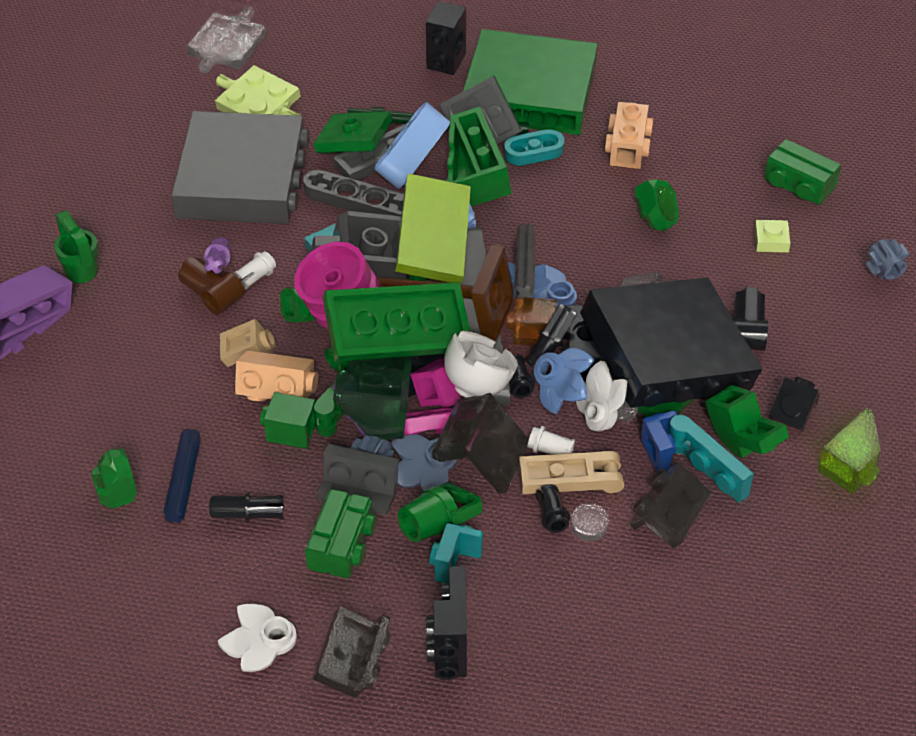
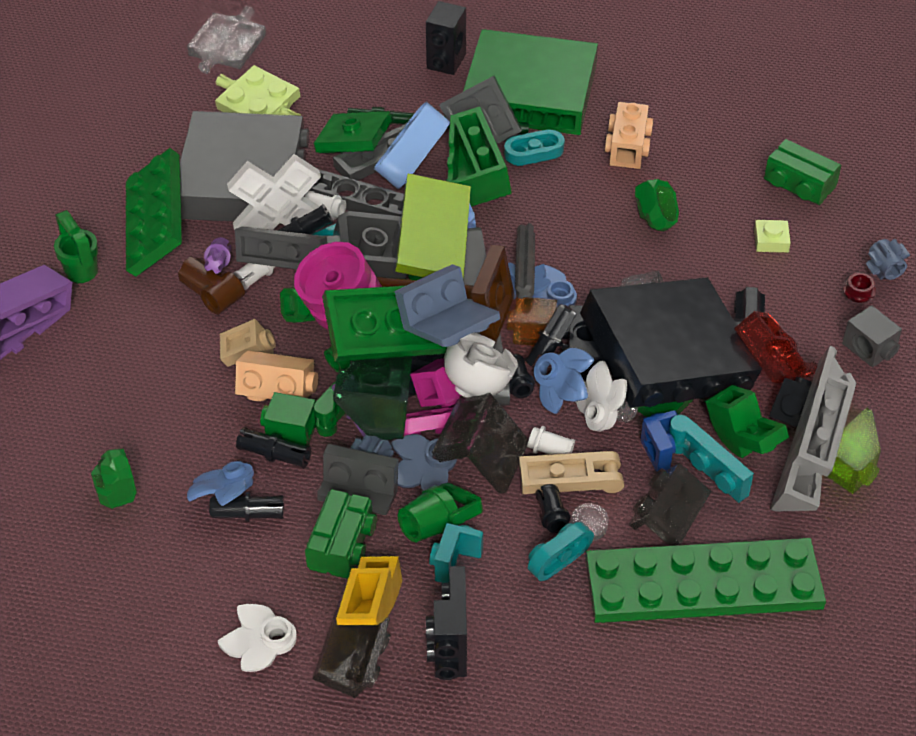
(153, 212): none -> green plate
(182, 475): dark blue axle -> none
(224, 482): none -> medium blue plate
(273, 447): none -> black pin
(274, 198): none -> white plate
(274, 246): none -> dark grey plate
(310, 222): none -> black pin
(334, 204): none -> white pin
(370, 591): none -> yellow slope
(440, 310): none -> sand blue bracket
(560, 551): none -> teal plate
(704, 580): none -> green plate
(773, 348): none -> clear red slope
(816, 437): none -> light grey wedge
(859, 287): none -> dark red plate
(872, 336): none -> dark grey brick

